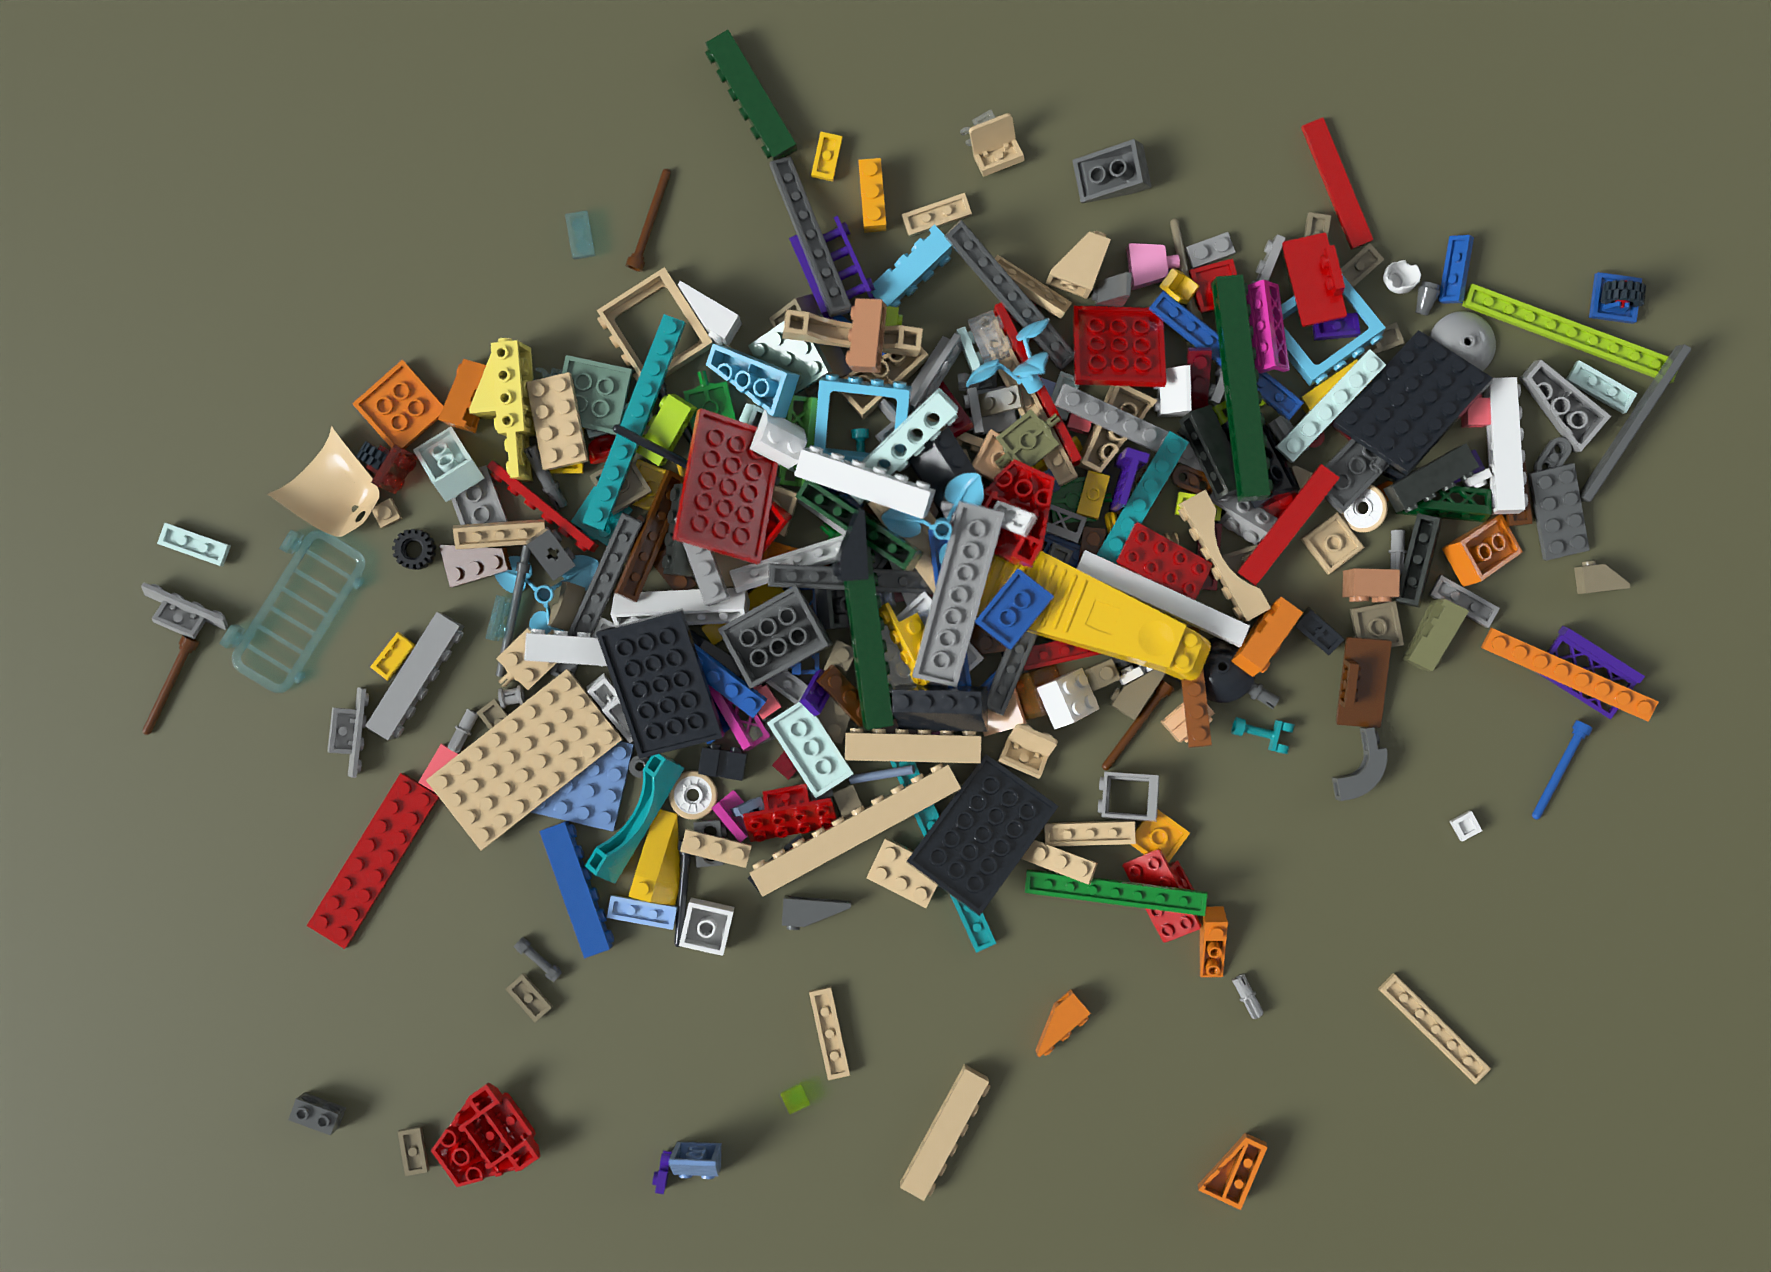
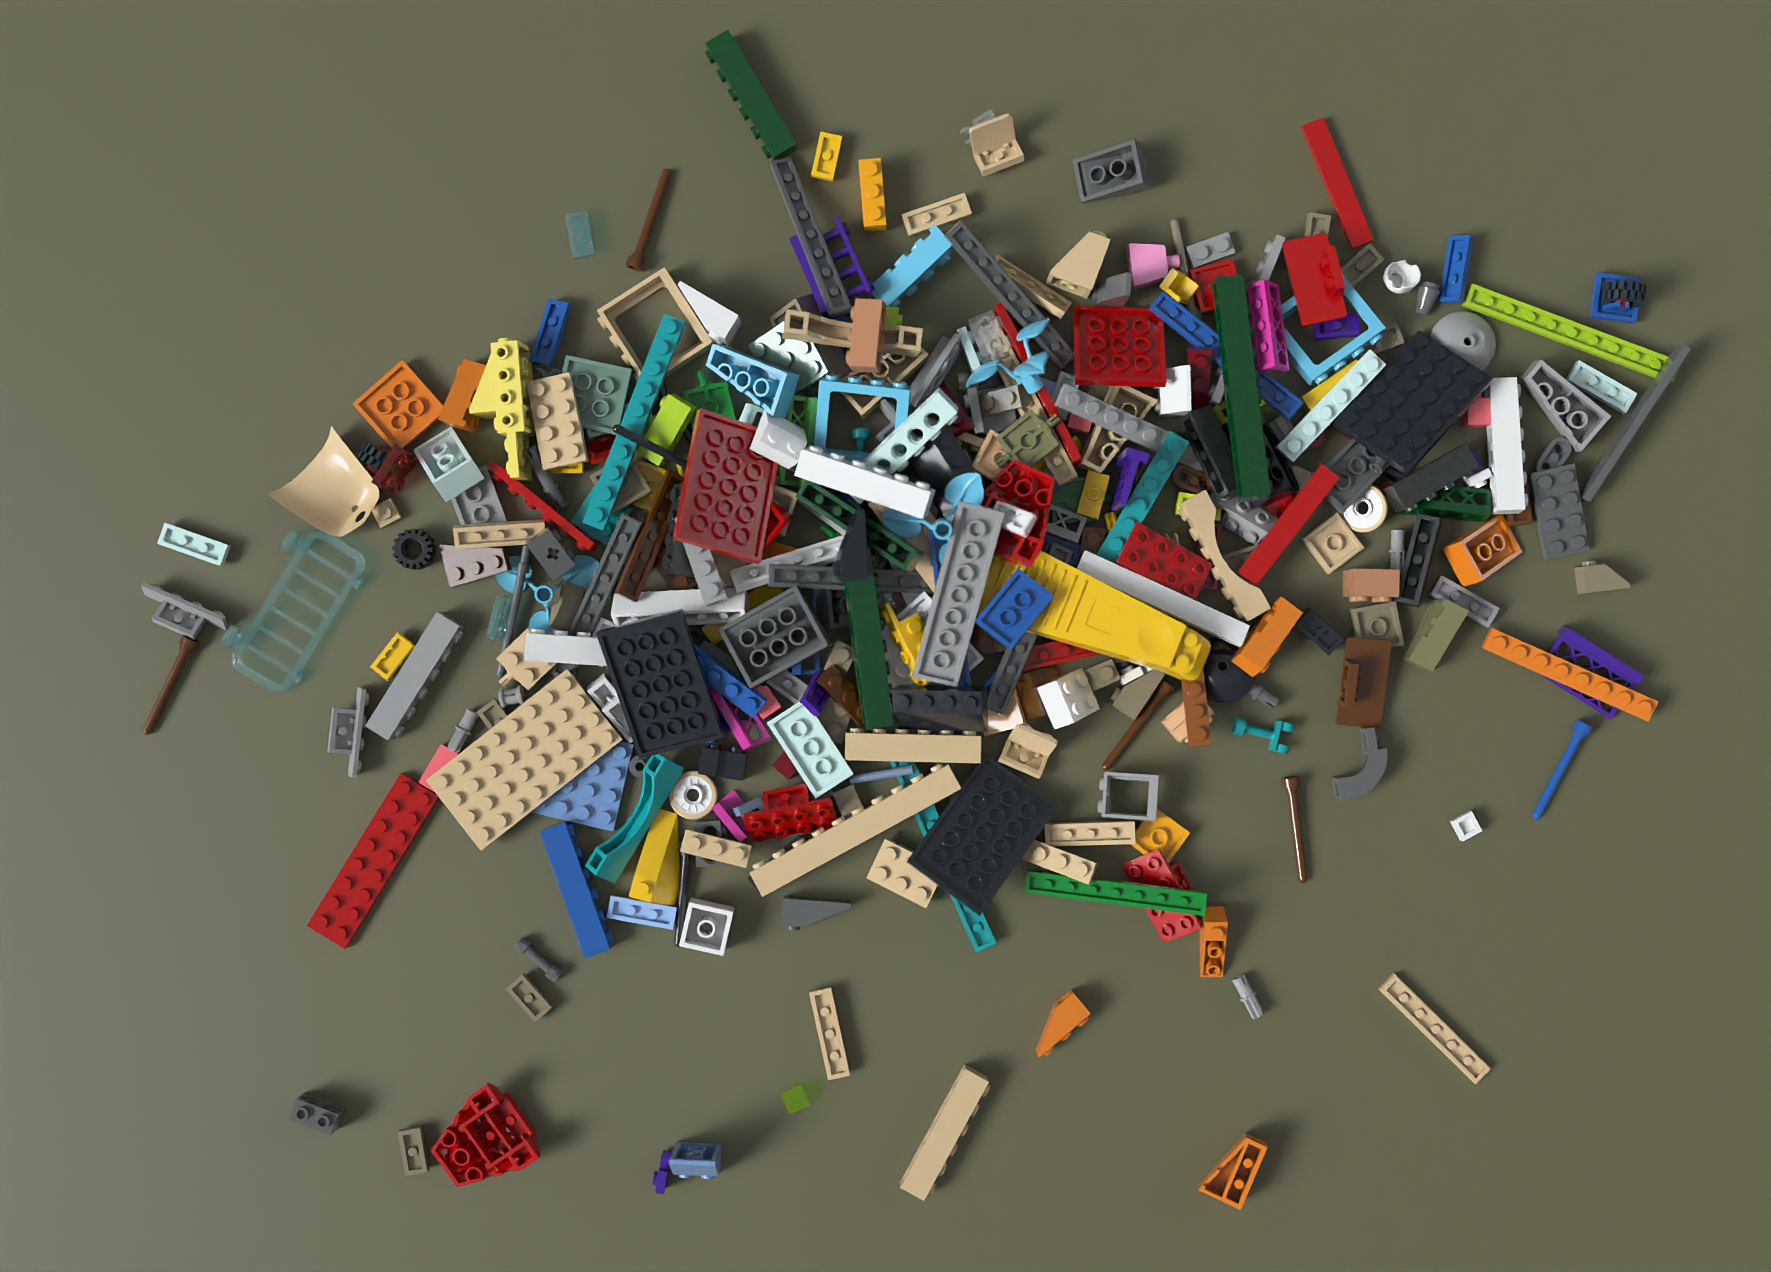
(550, 333): none -> blue plate
(1291, 785): none -> reddish brown piece

